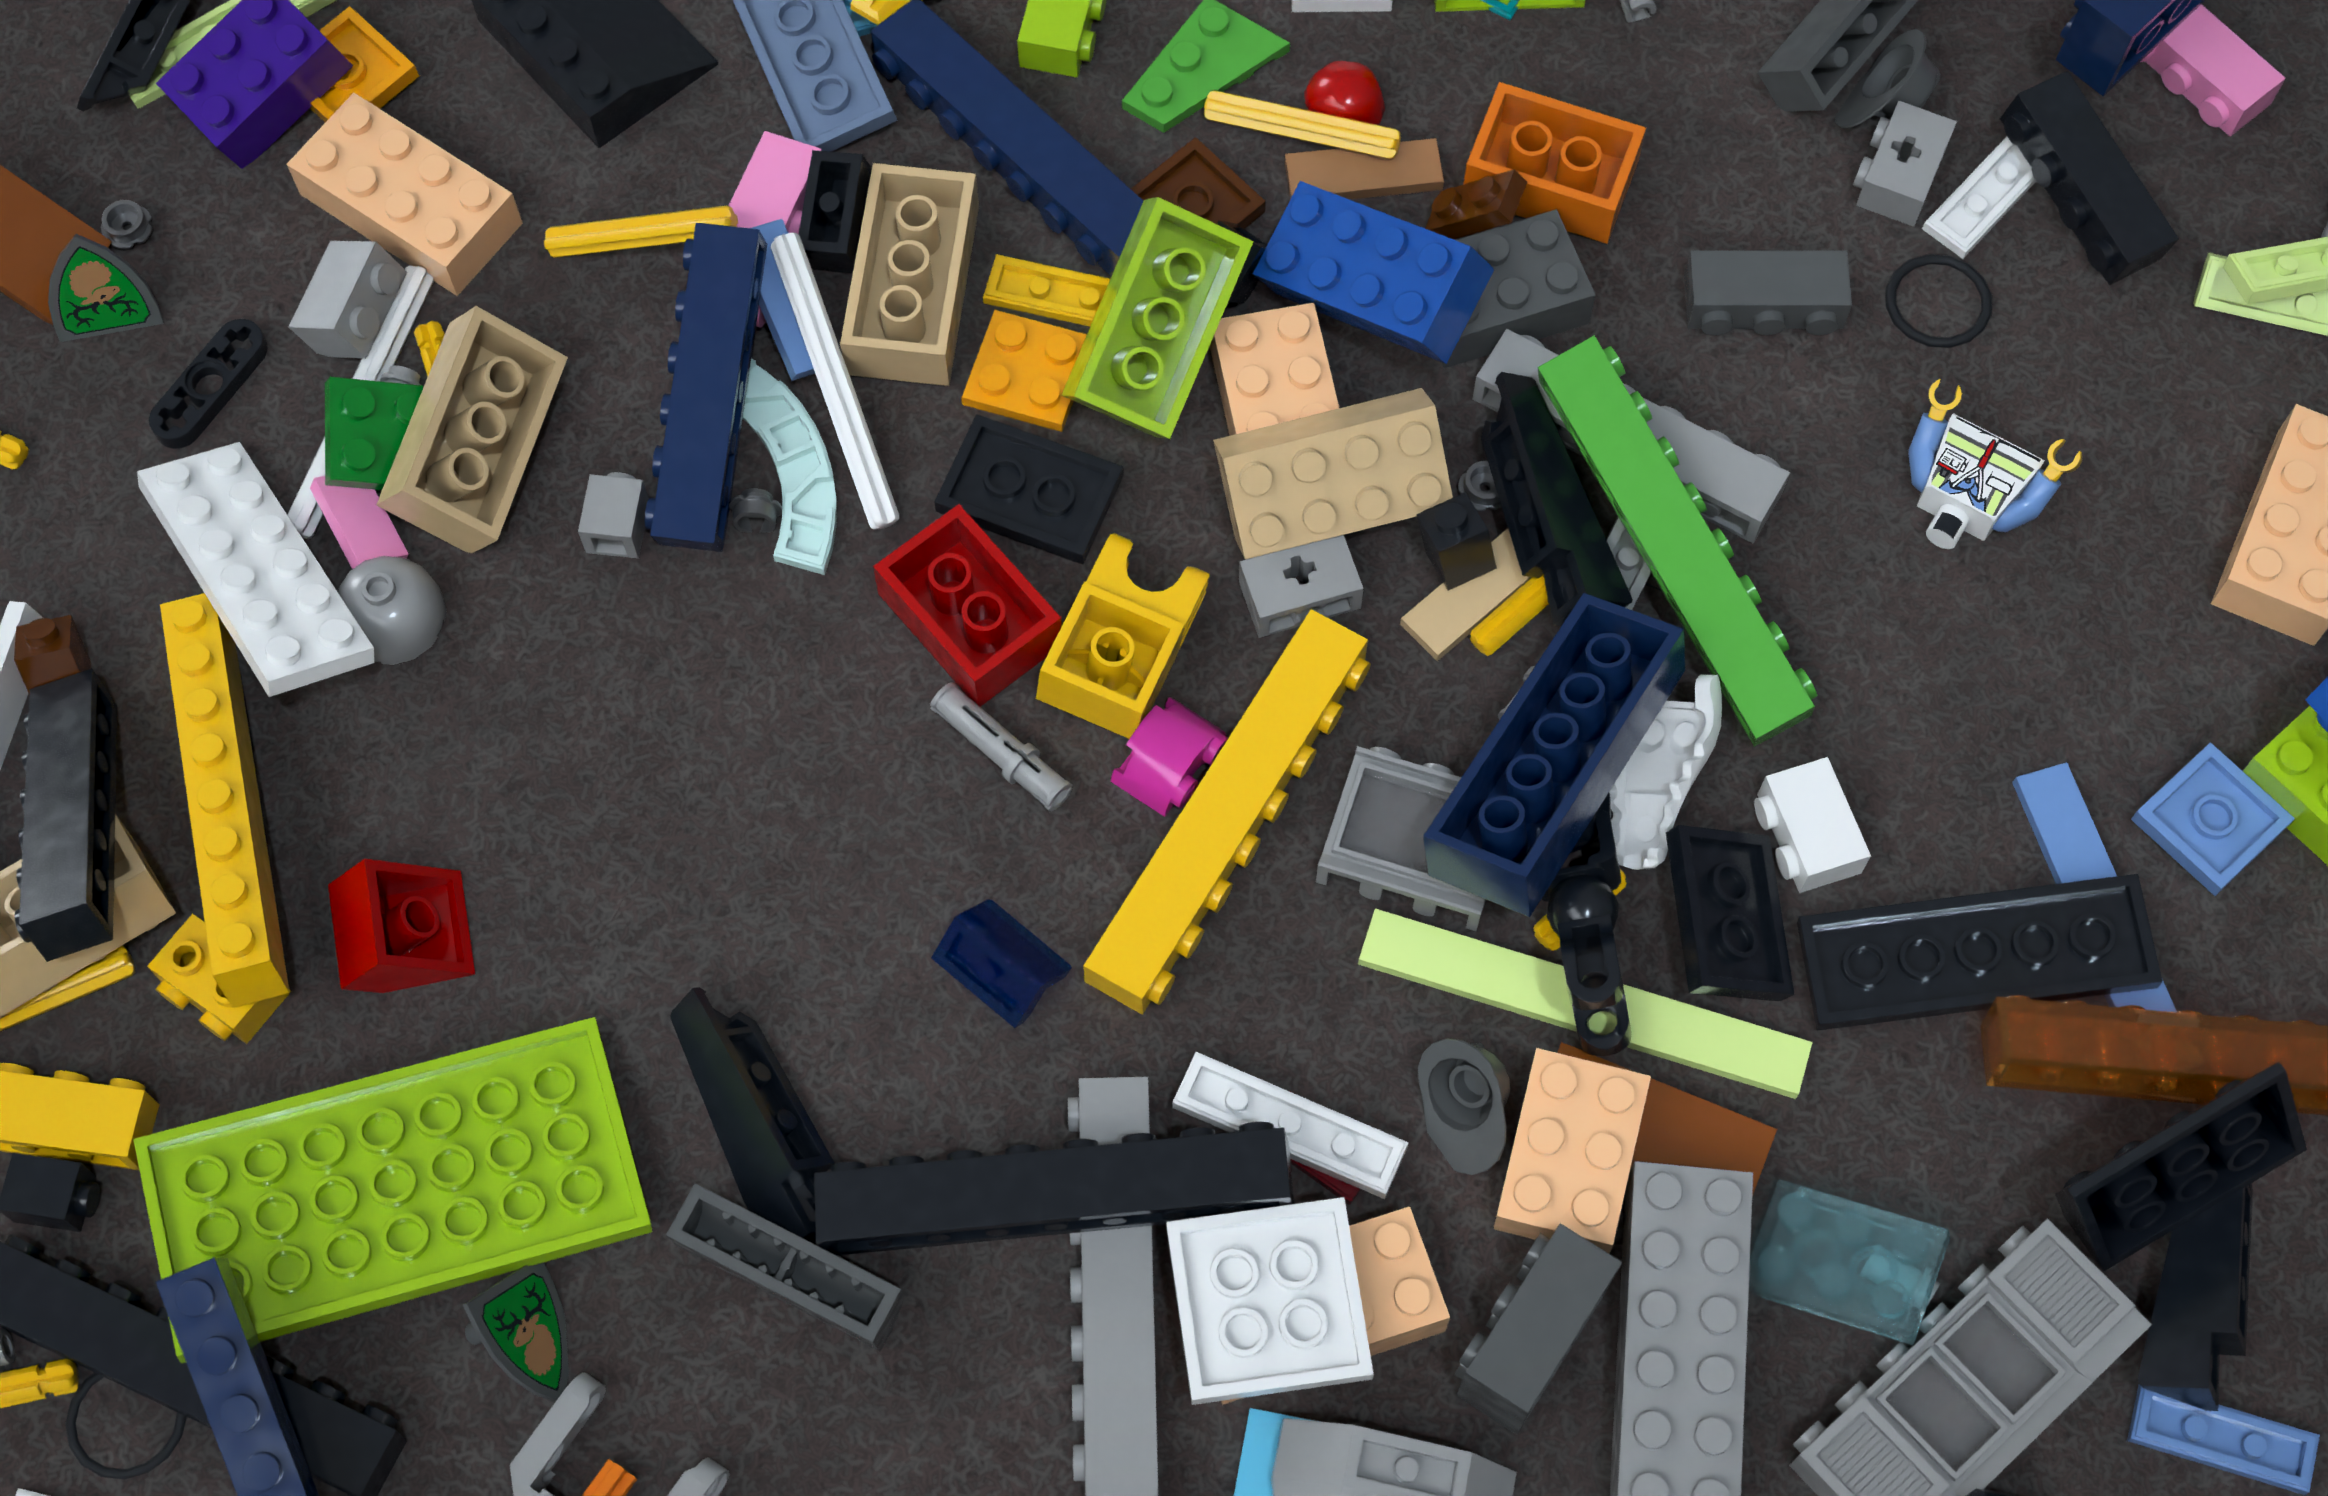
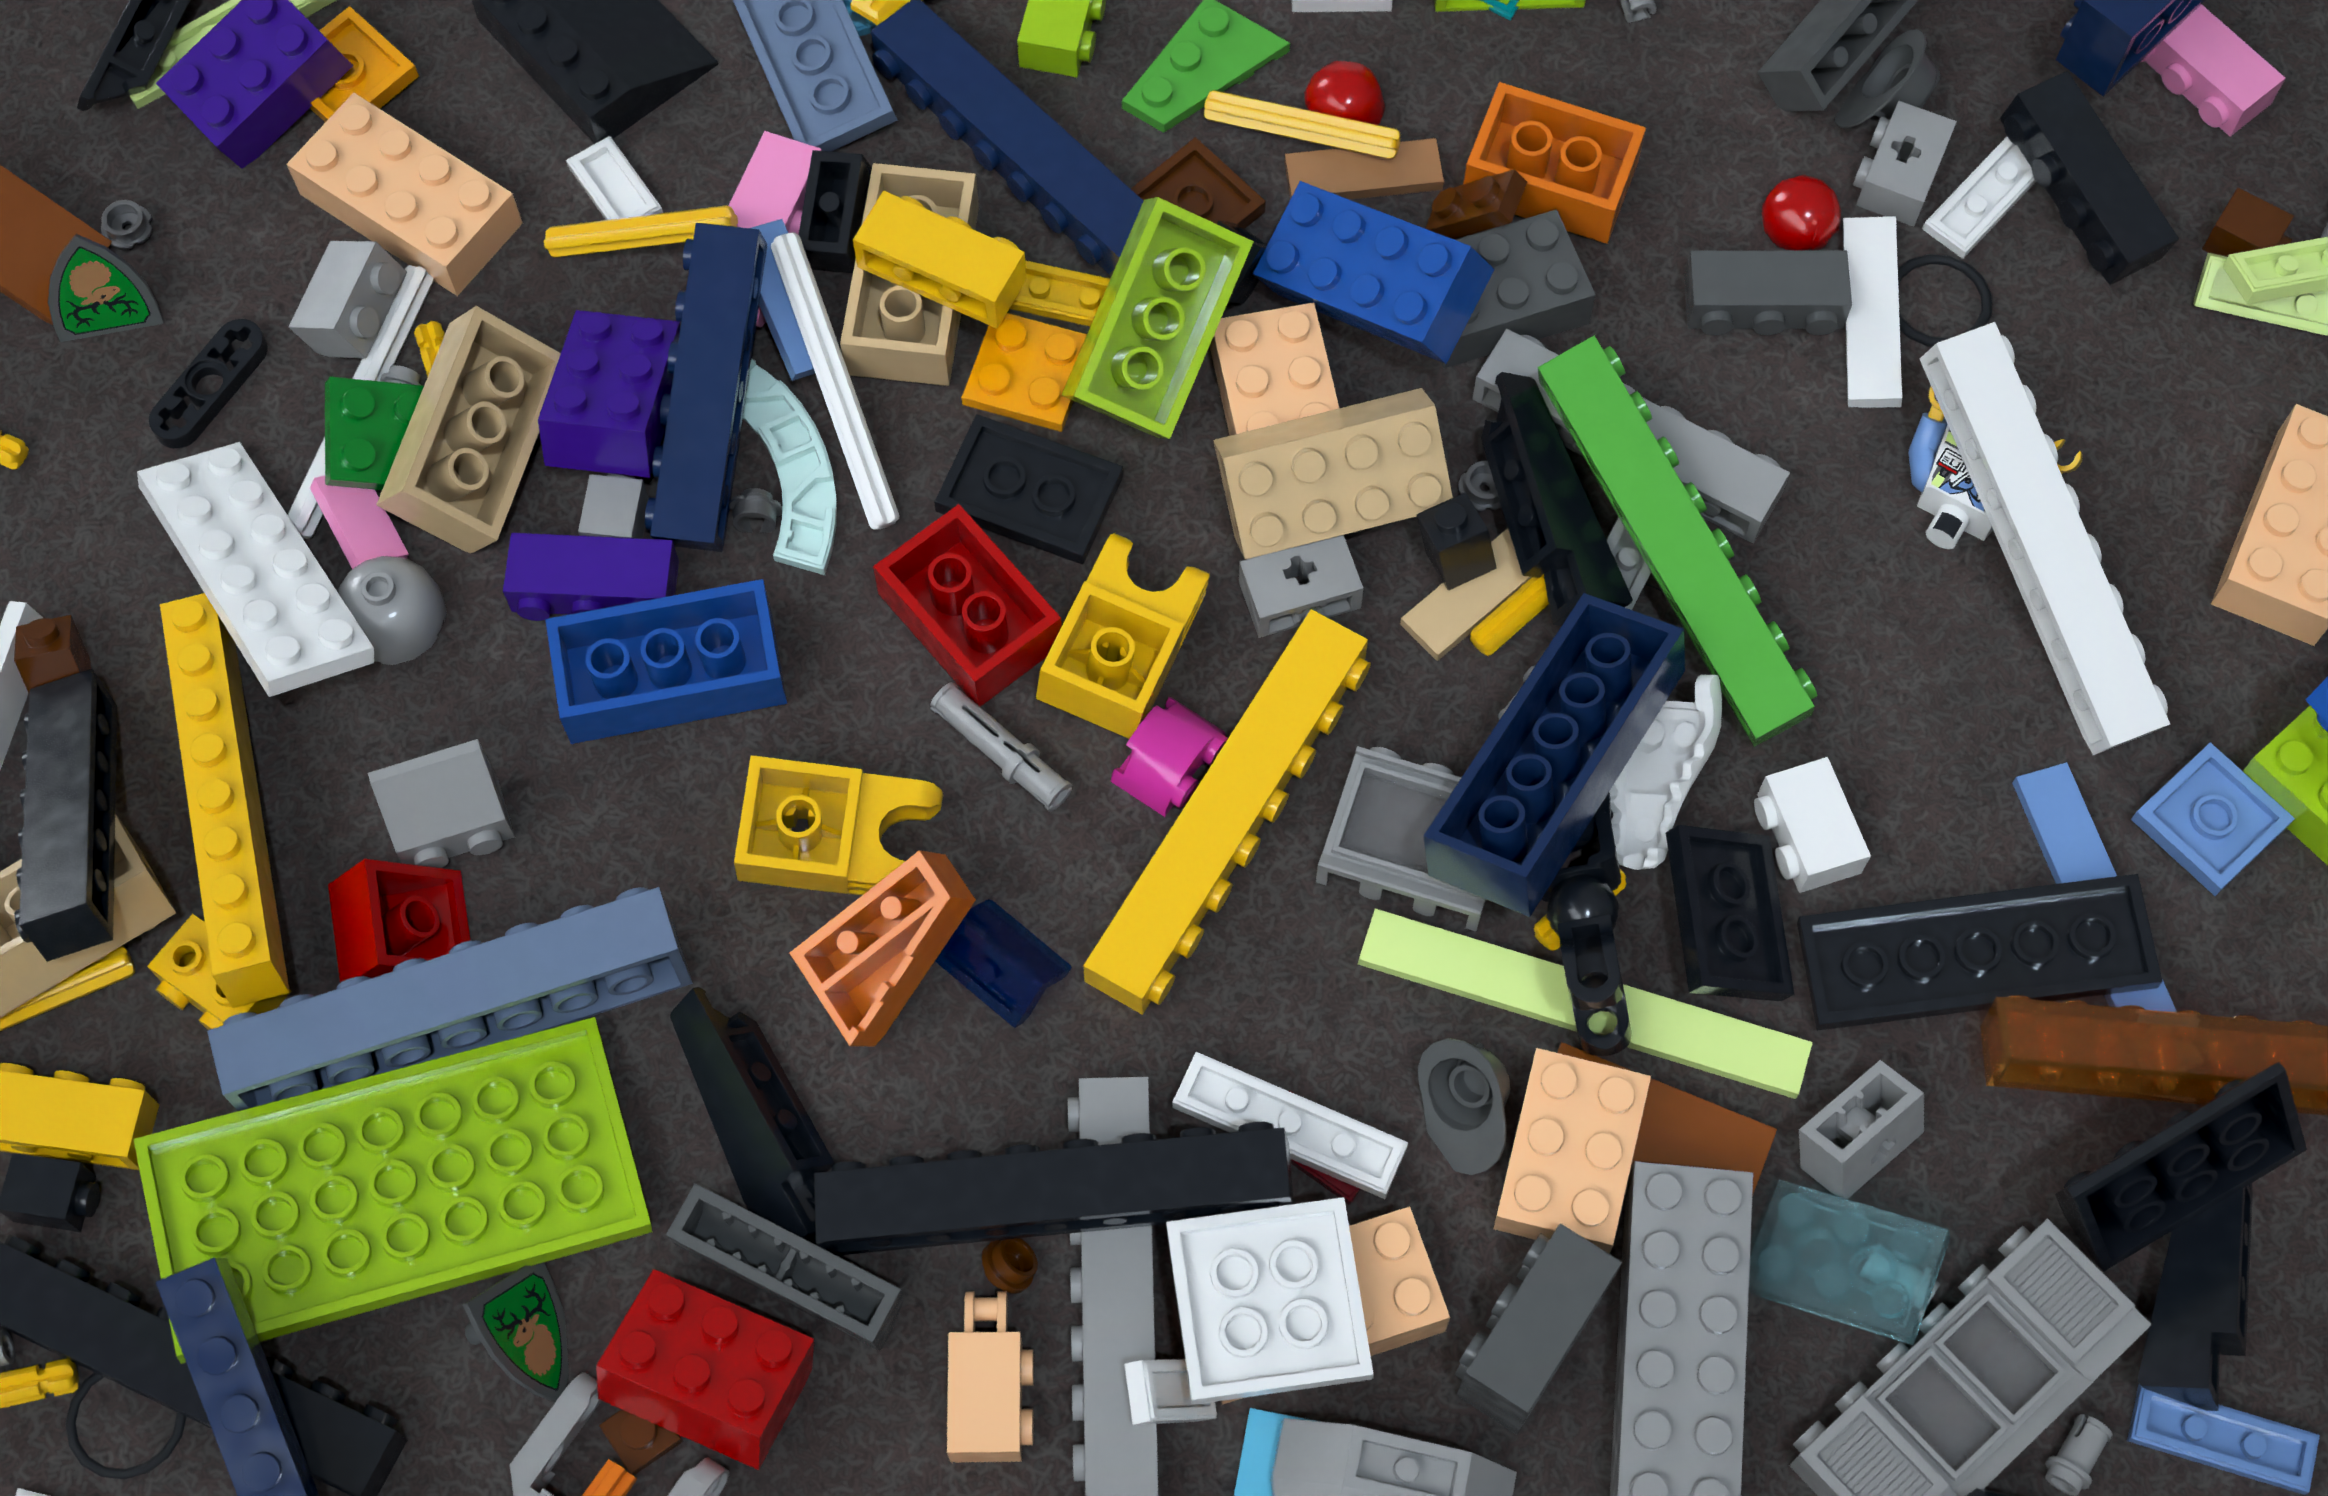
(442, 805): none -> light grey slope
(454, 1002): none -> sand blue brick
(585, 573): none -> dark purple brick
(608, 394): none -> dark purple brick
(612, 182): none -> white tile
(638, 1440): none -> reddish brown plate
(665, 661): none -> blue brick
(705, 1368): none -> red brick
(845, 822): none -> yellow brick
(883, 945): none -> orange wedge
(940, 258): none -> yellow brick
(986, 1387): none -> light nougat brick
(1009, 1264): none -> reddish brown plate
(1162, 1393): none -> white tile
(1801, 213): none -> red hair
(1861, 1130): none -> light grey brick
(1873, 321): none -> white tile
(2044, 538): none -> white brick
(2078, 1455): none -> light grey pin
(2248, 225): none -> reddish brown brick

